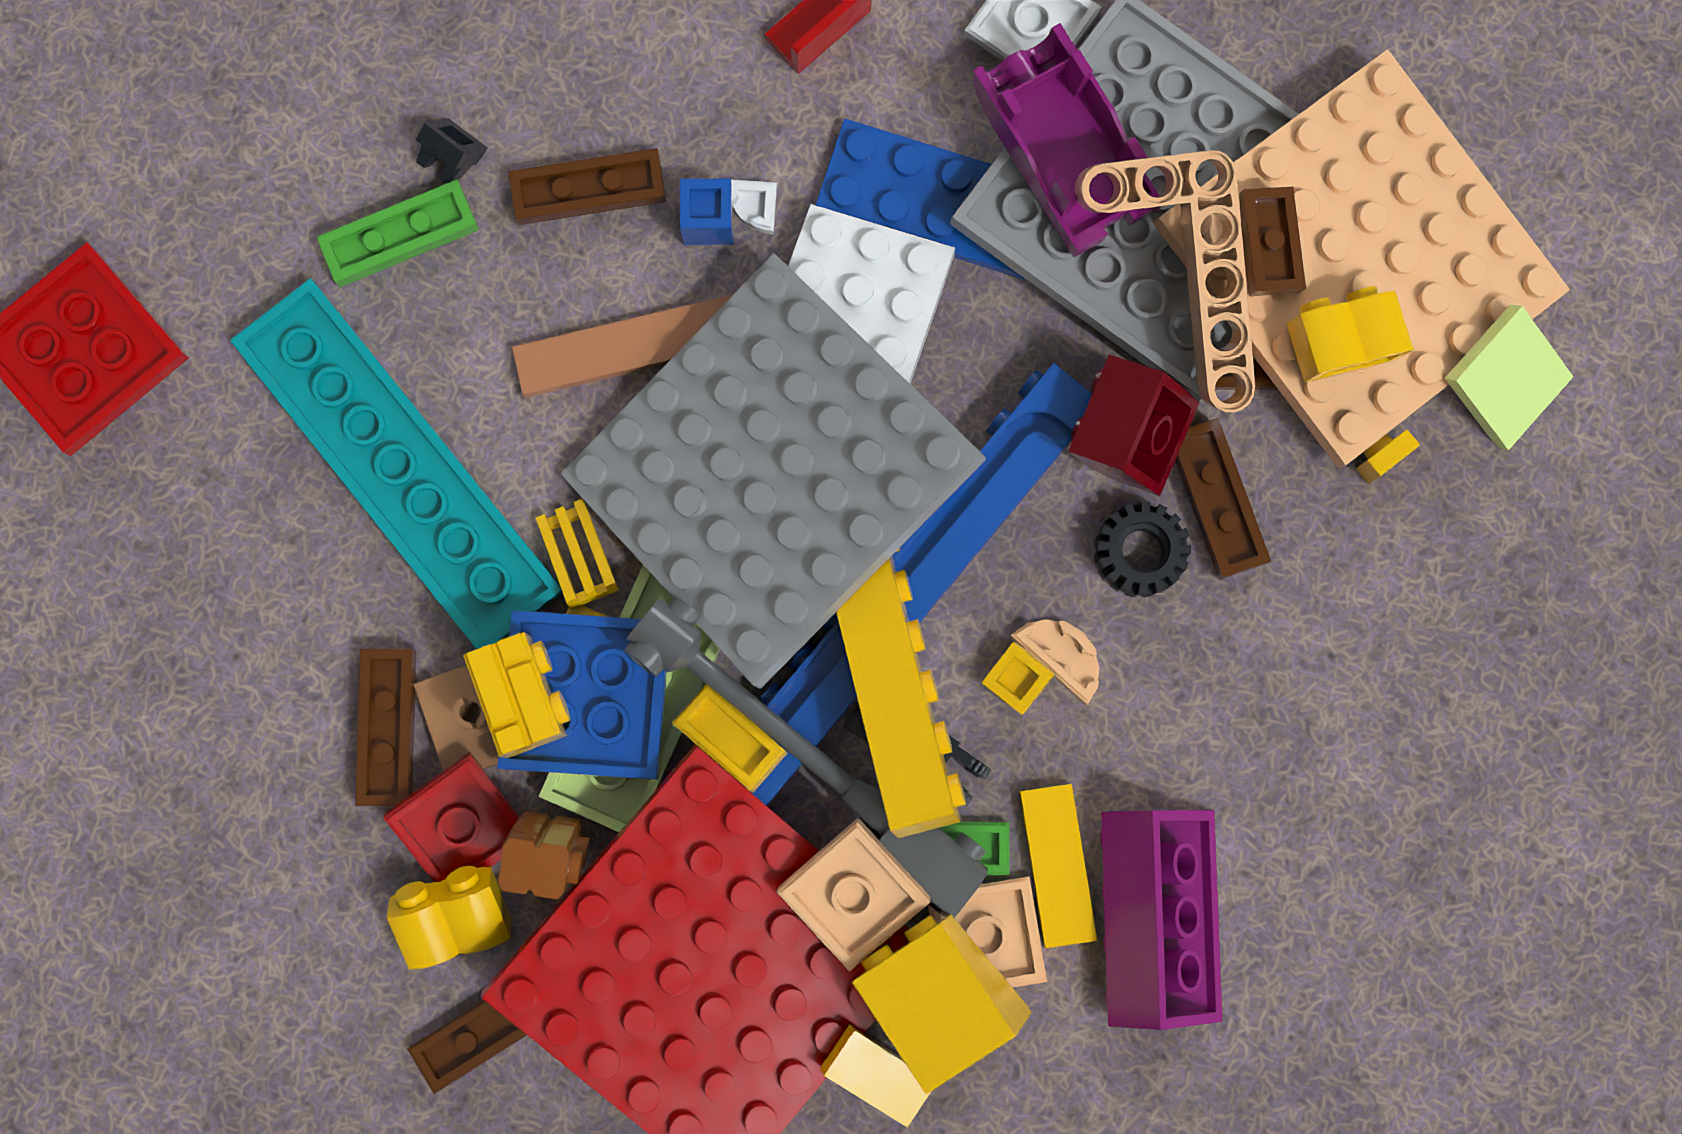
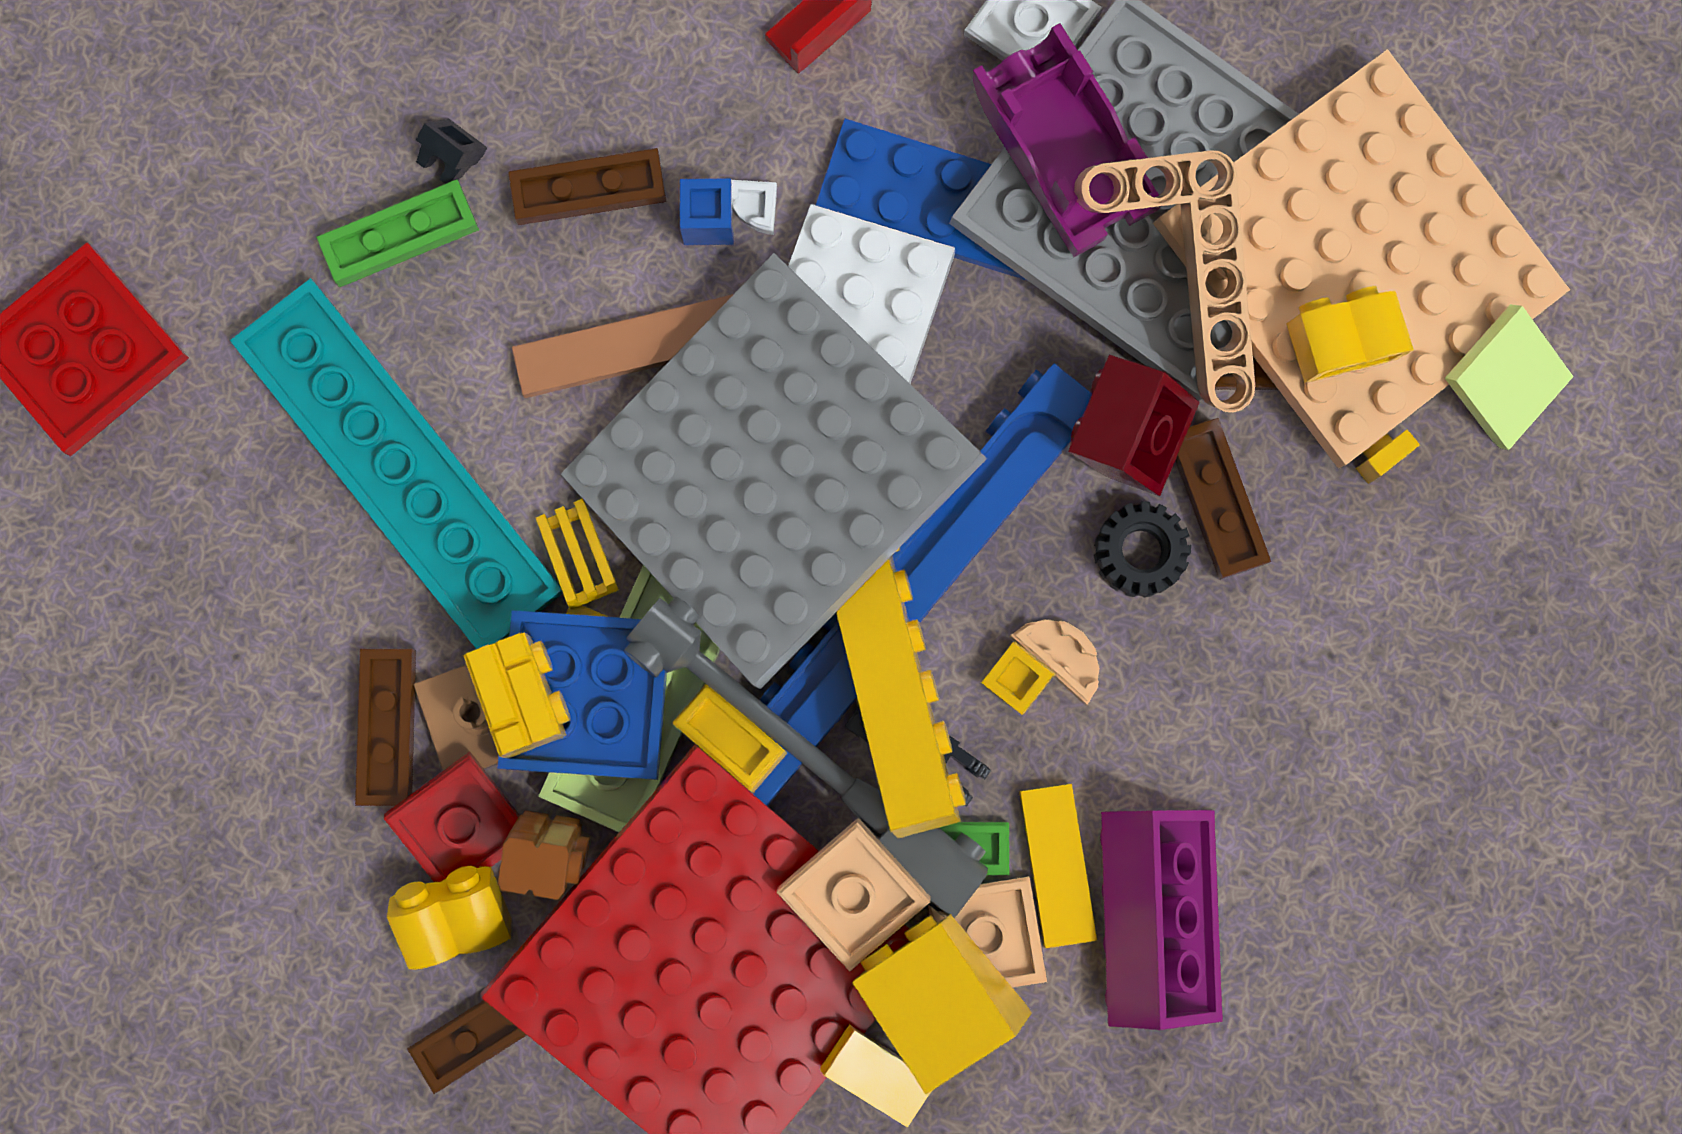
(1271, 241): reddish brown plate -> none

